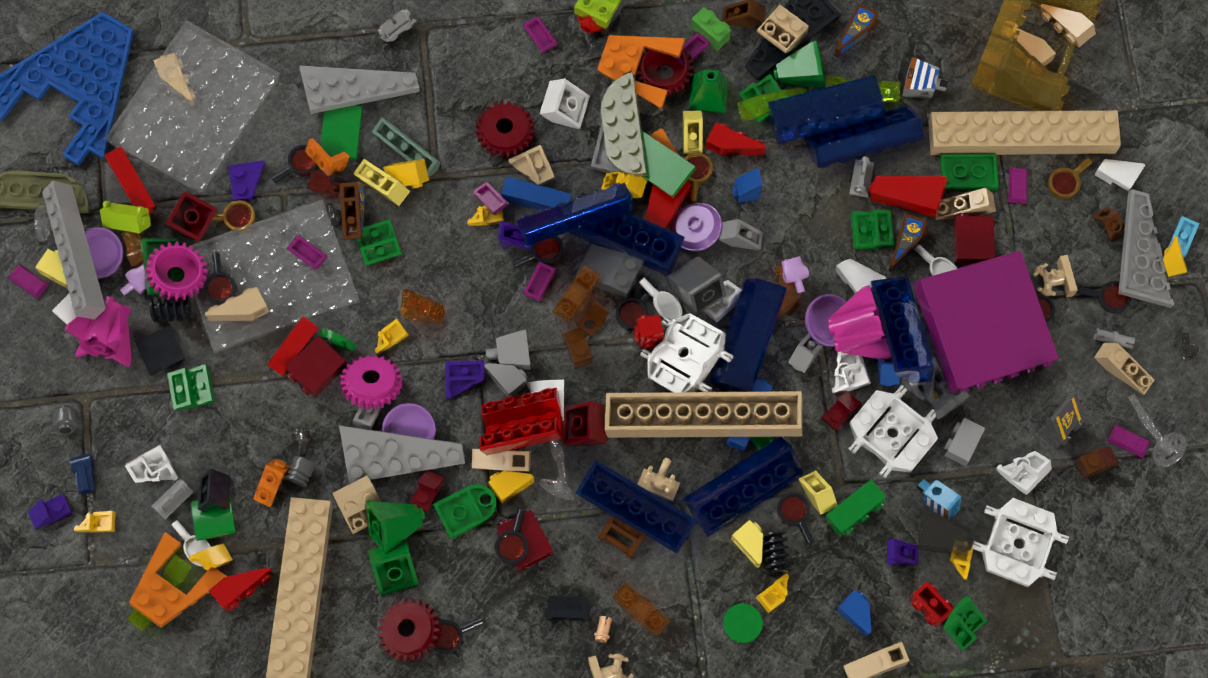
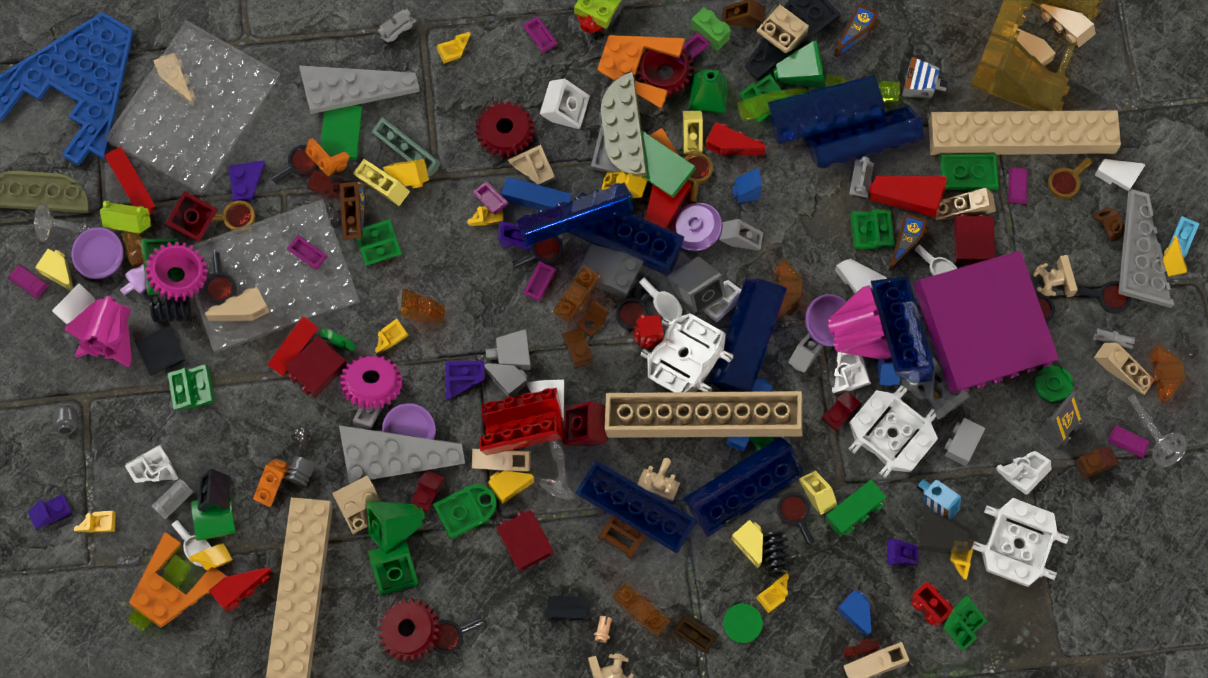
(73, 250): light grey brick -> none
(83, 469): dark blue piece -> none
(453, 49): none -> yellow slope
(512, 545): piece -> none
(696, 632): none -> dark brown slope
(795, 272): lavender piece -> none
(865, 646): none -> clear red plate
(1053, 384): none -> green tile
(1167, 372): none -> clear orange slope

